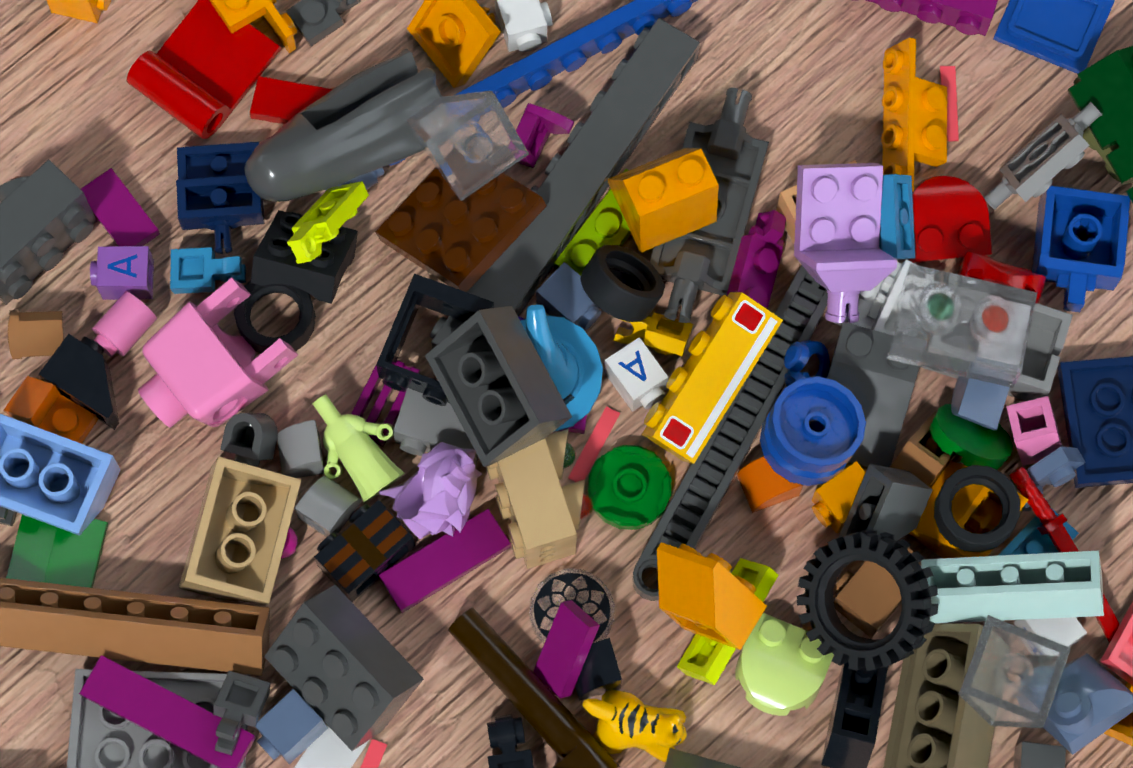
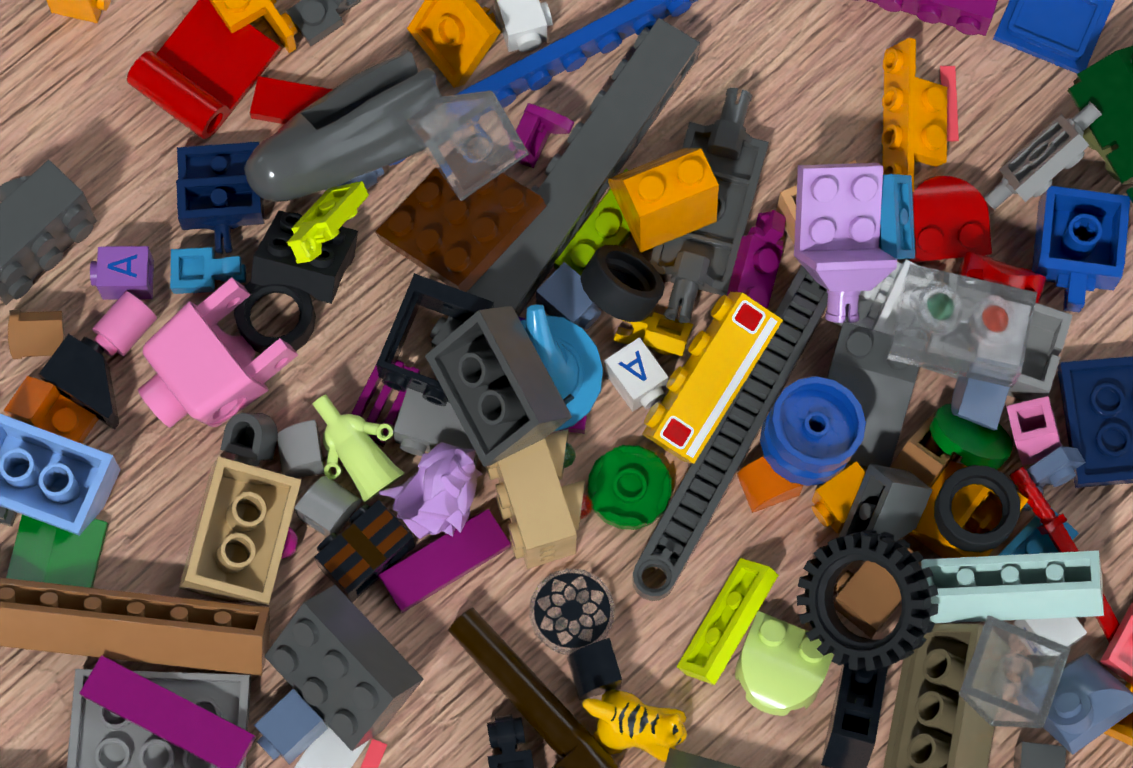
(119, 211): magenta tile -> none
(238, 704): dark grey plate -> none
(566, 649): magenta tile -> none
(594, 445): coral piece -> none
(706, 596): light orange slope -> none
(798, 356): blue piece -> none

